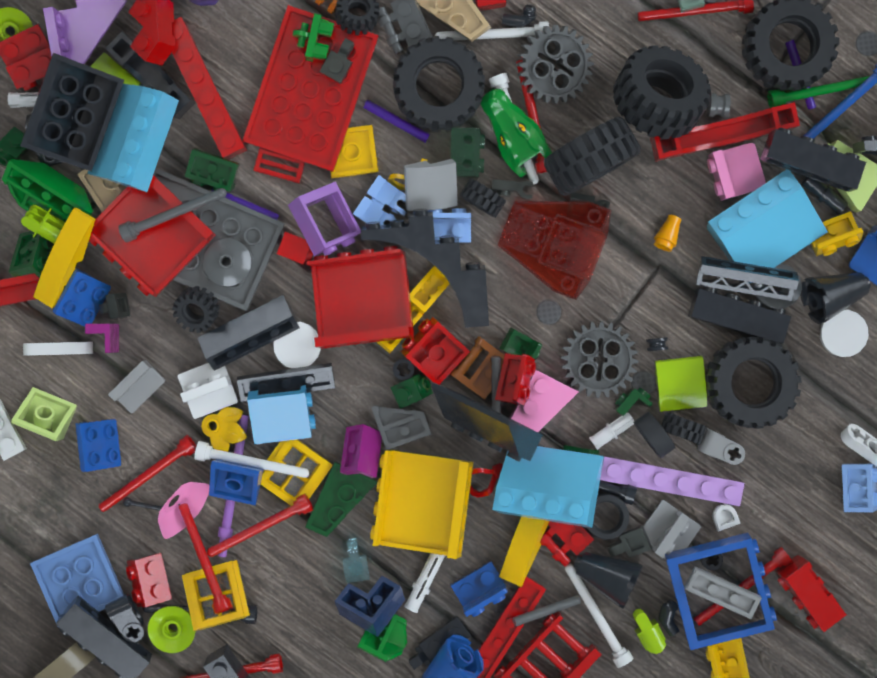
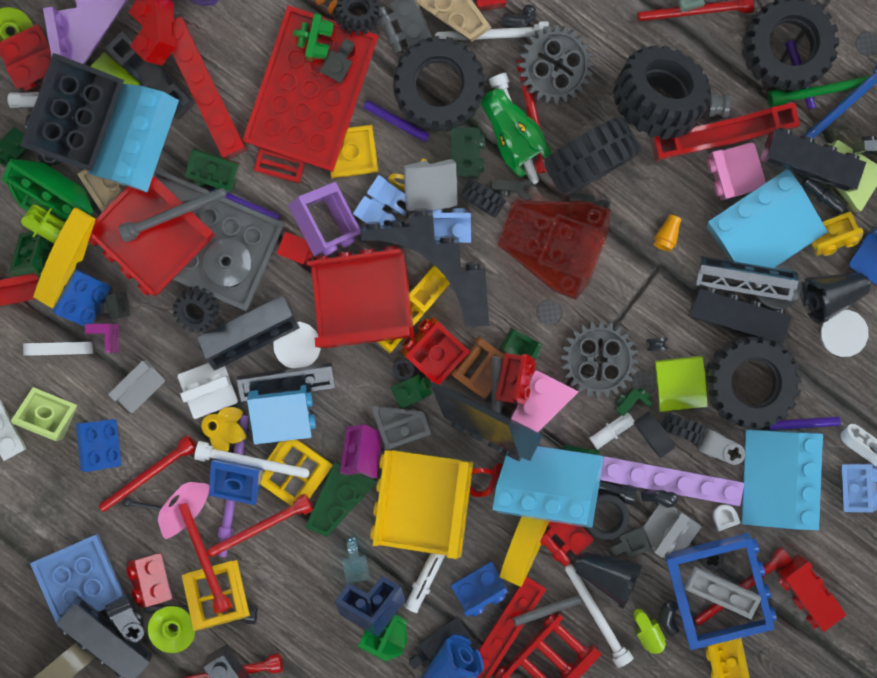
(660, 497): none -> black arm
(782, 479): none -> medium azure slope
(806, 423): none -> dark purple bar

